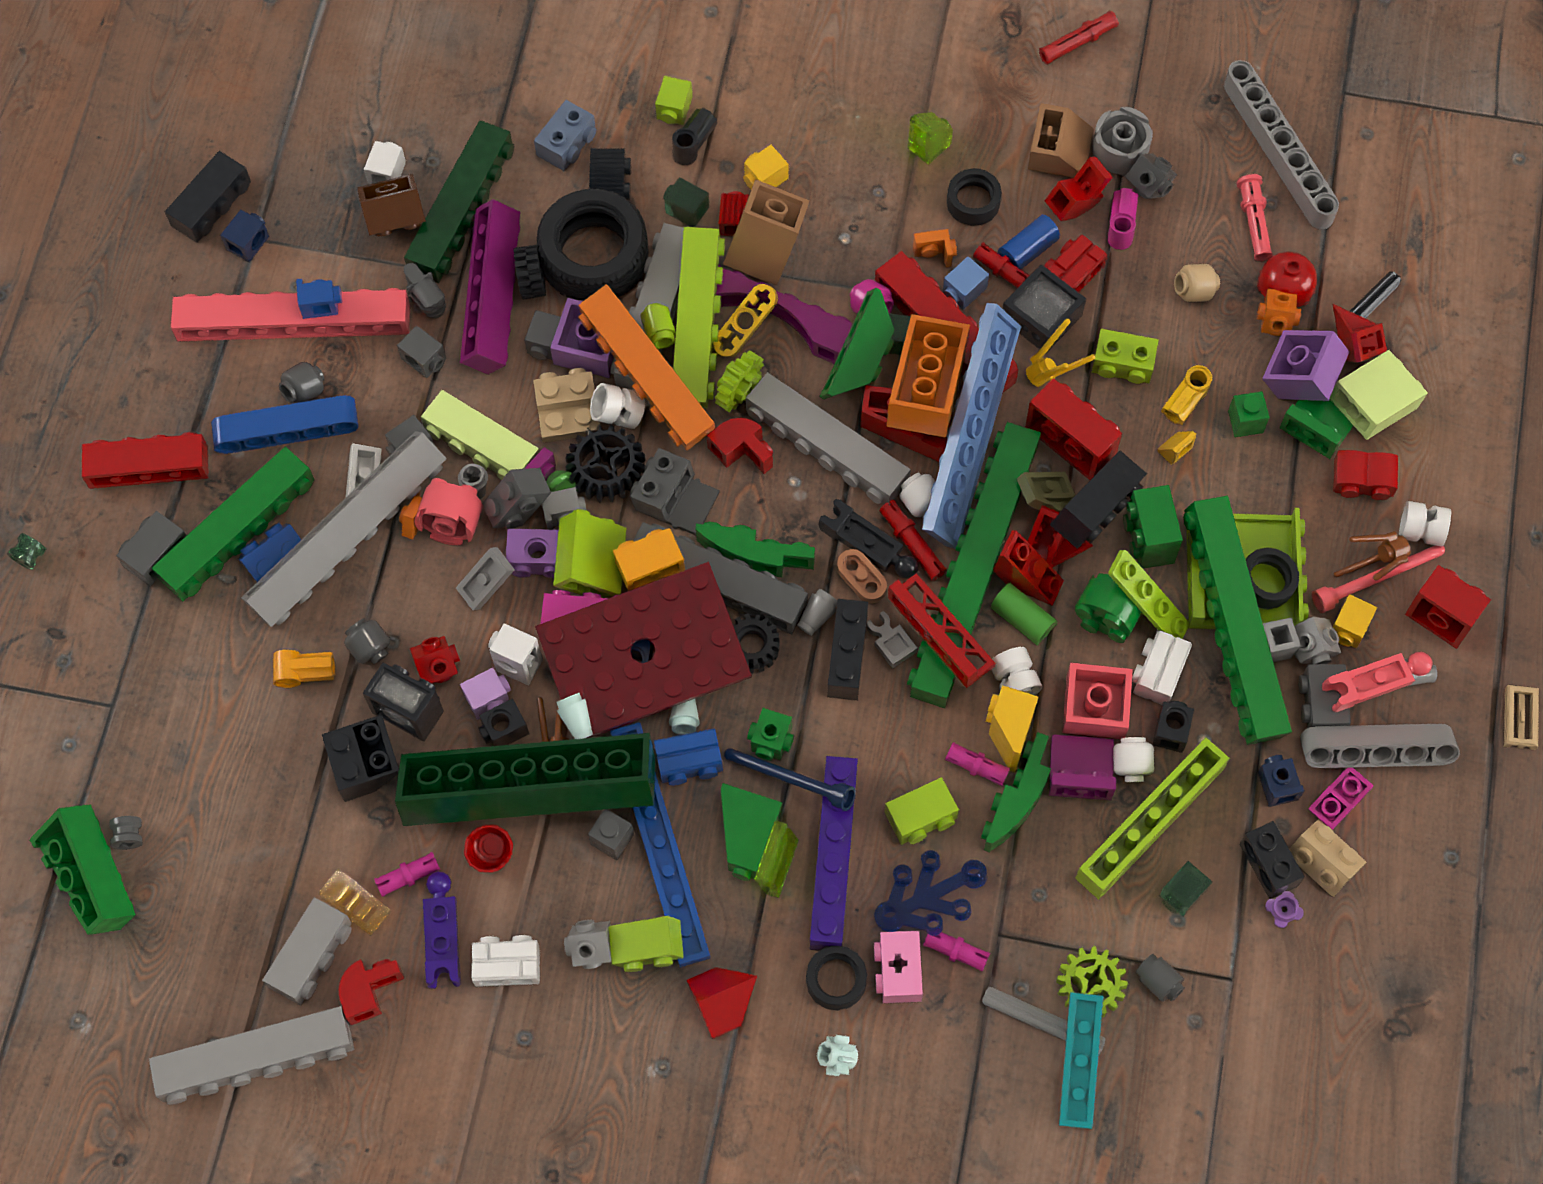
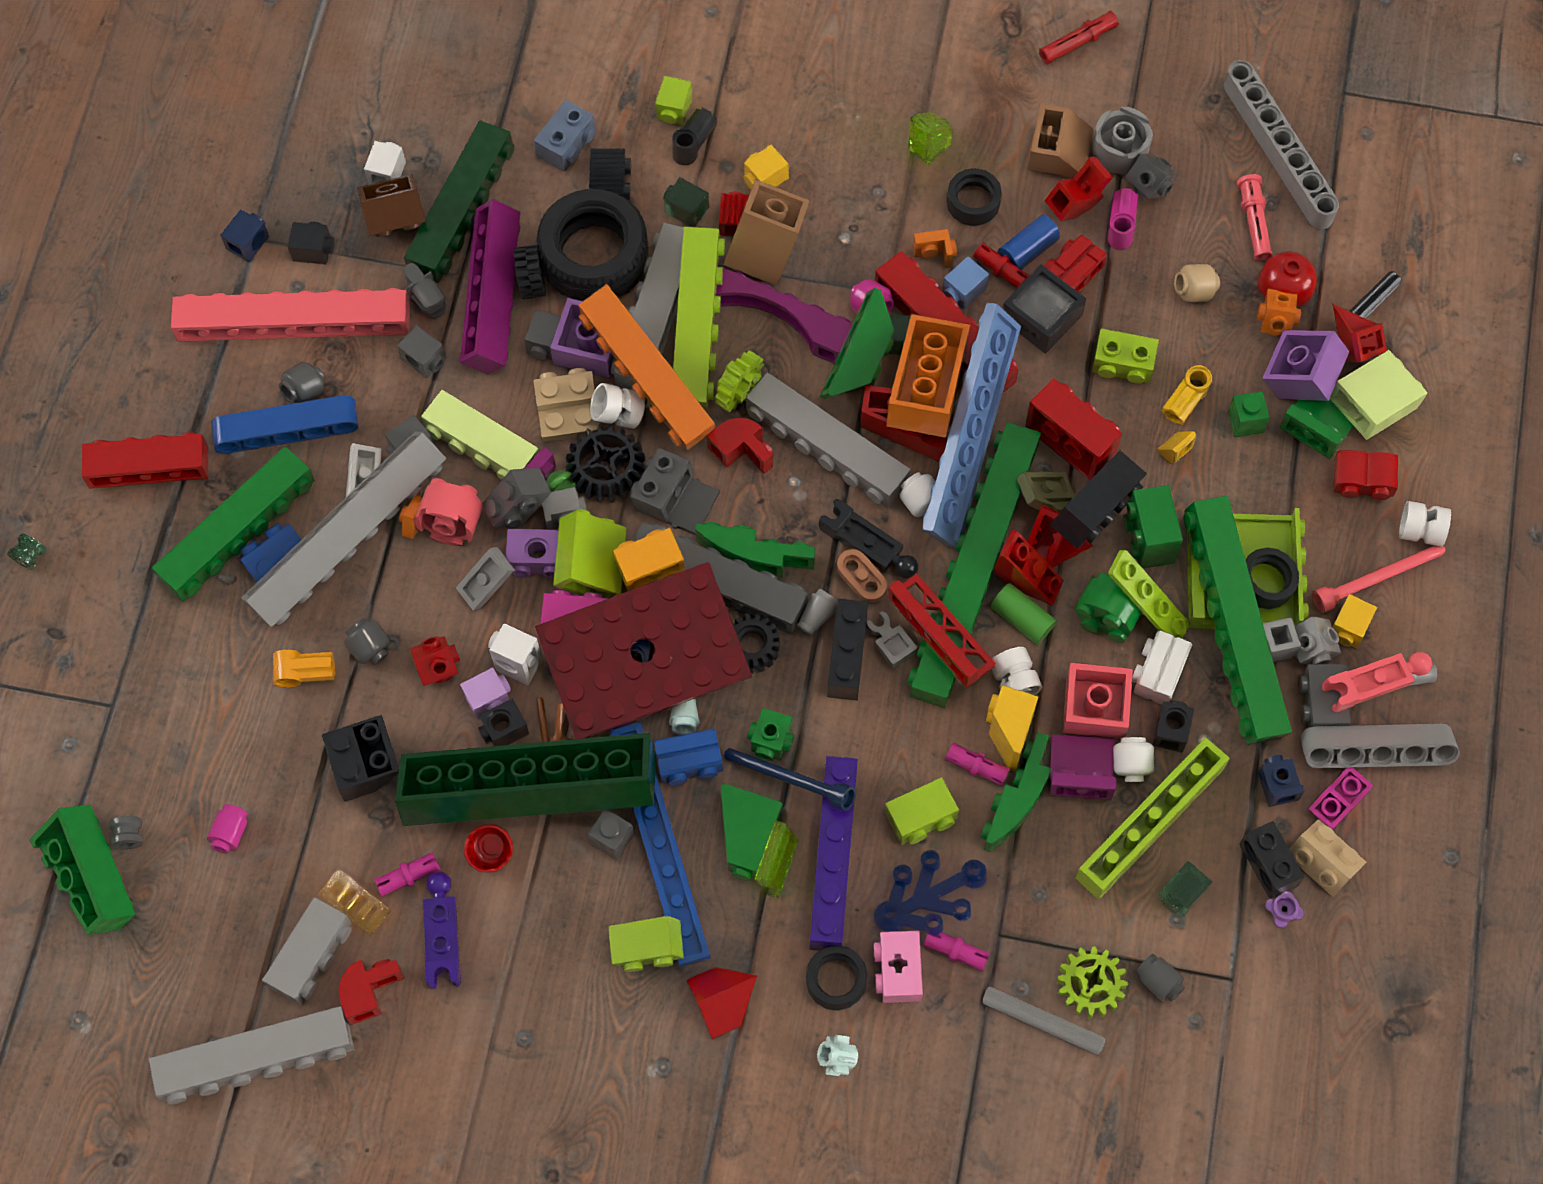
(149, 545): dark grey brick -> none
(208, 196): black brick -> none
(227, 829): none -> dark pink brick
(310, 242): none -> black brick
(318, 298): blue brick -> none
(403, 700): black piece -> none
(474, 476): light grey cone -> none
(505, 961): white brick -> none
(575, 716): light aqua cone -> none
(588, 944): light grey brick -> none
(658, 325): lime brick -> none
(752, 298): yellow beam -> none
(906, 531): red pin -> none
(1045, 368): yellow plant -> none
(1081, 1060): teal plate -> none
(1392, 550): dark orange plant -> none
(1448, 606): red brick -> none
(1520, 741): tan tile -> none

